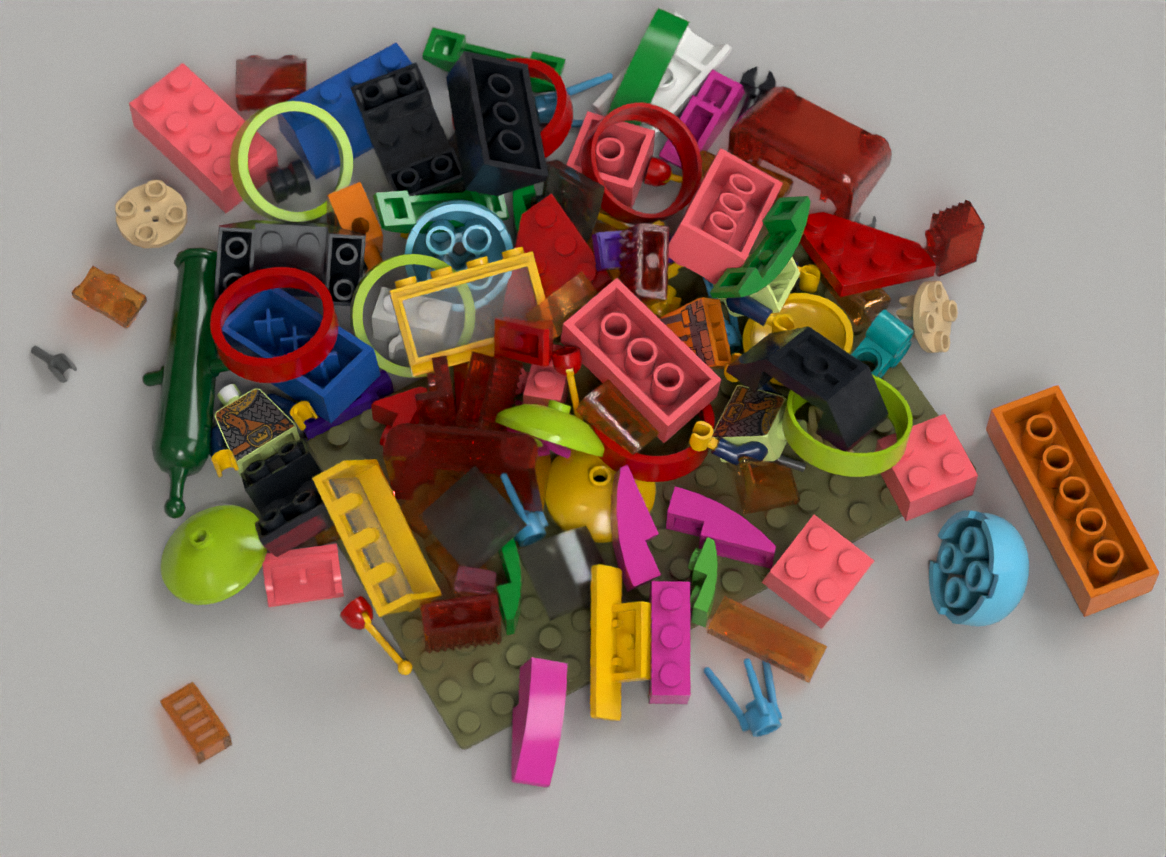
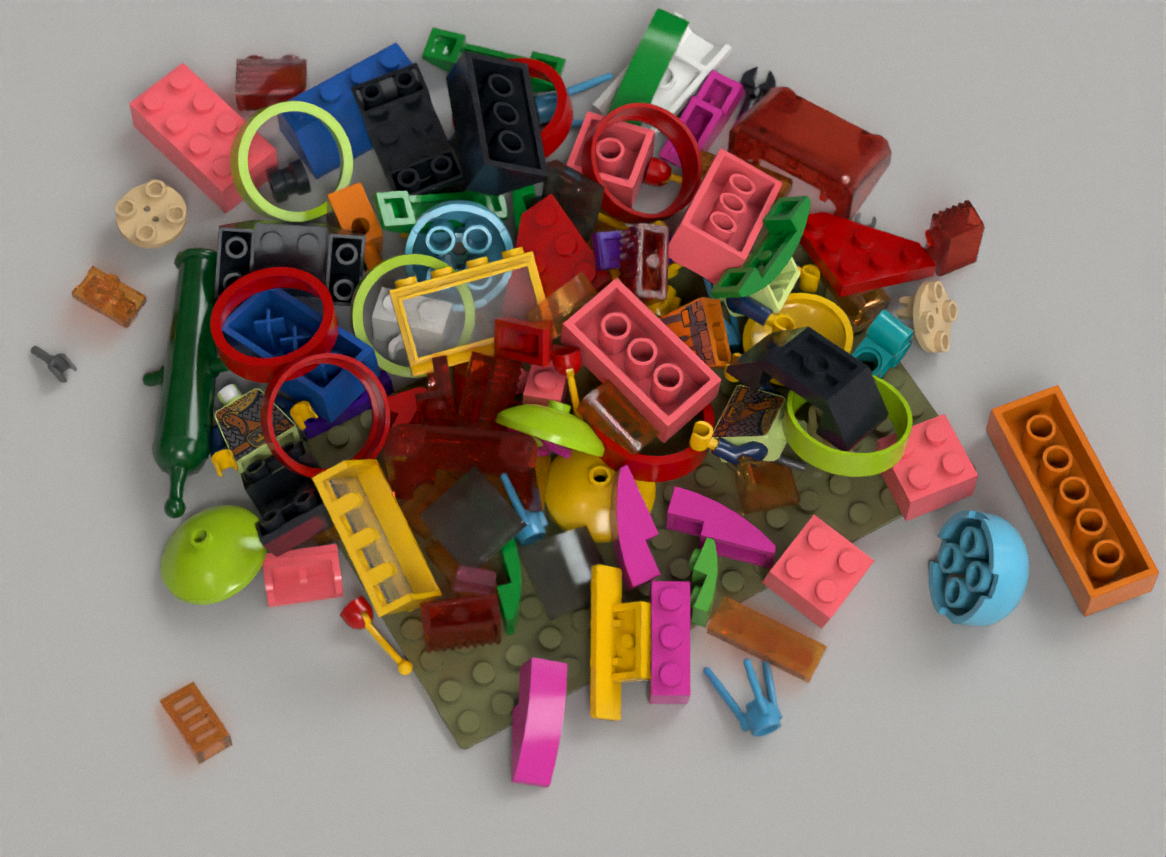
(372, 385): none -> red piece

